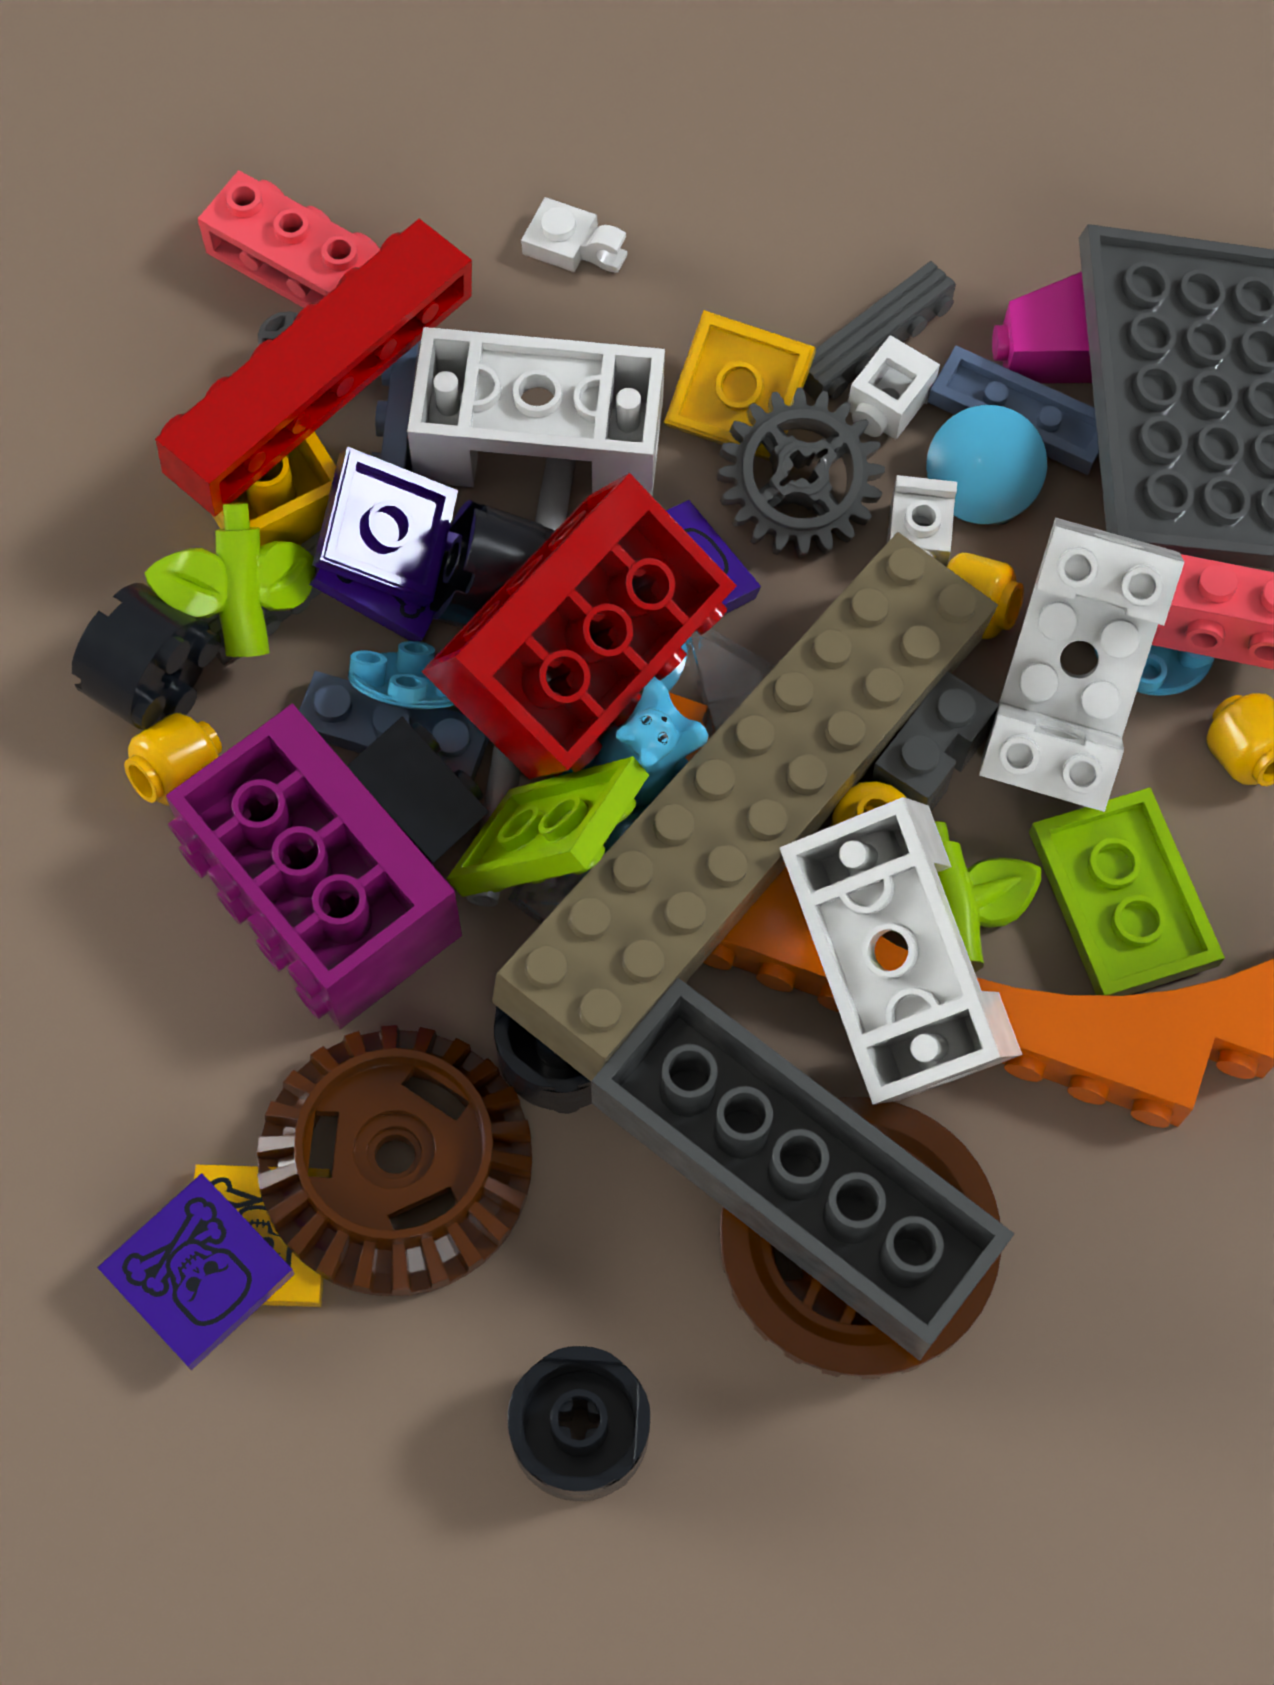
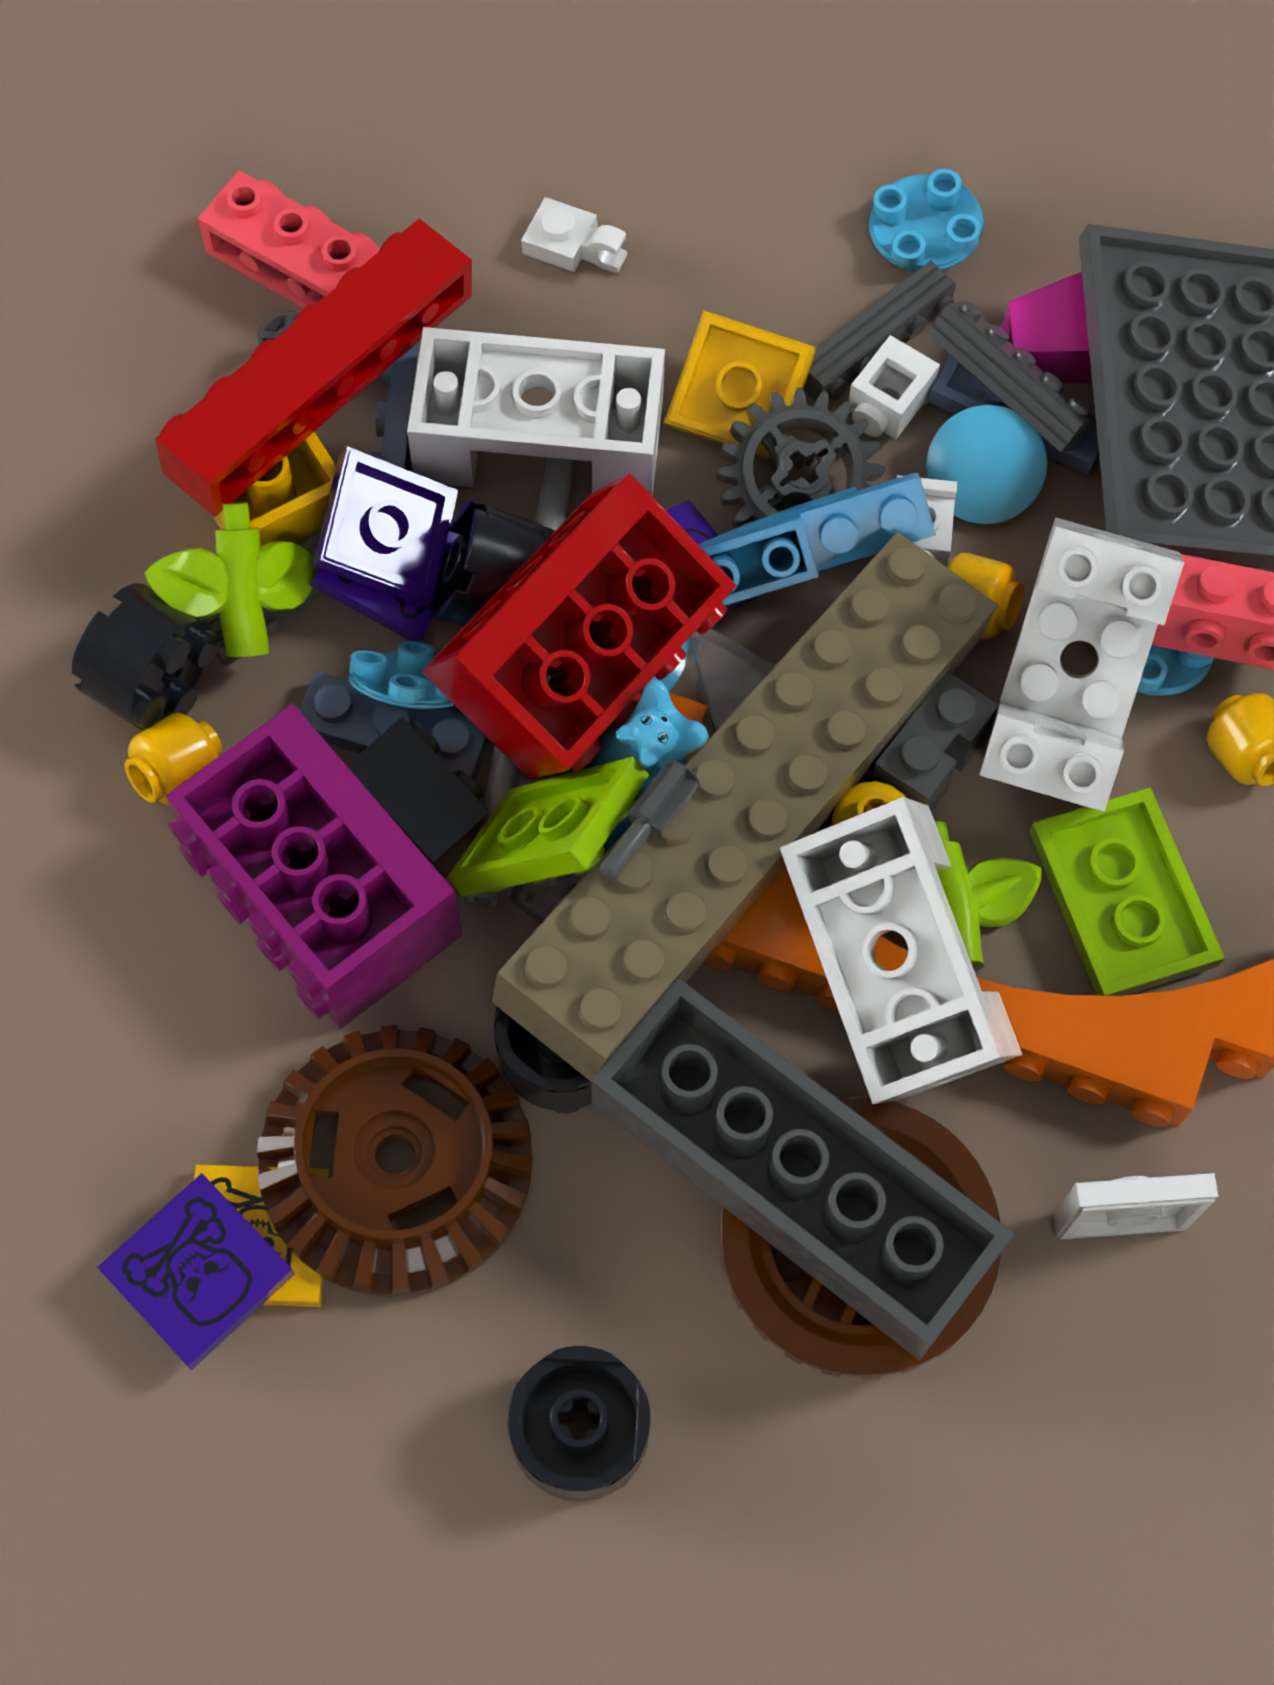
(652, 814): none -> dark grey axle
(819, 535): none -> dark azure slope
(926, 221): none -> medium azure dish
(1013, 375): none -> dark grey piece
(1134, 1205): none -> white plate

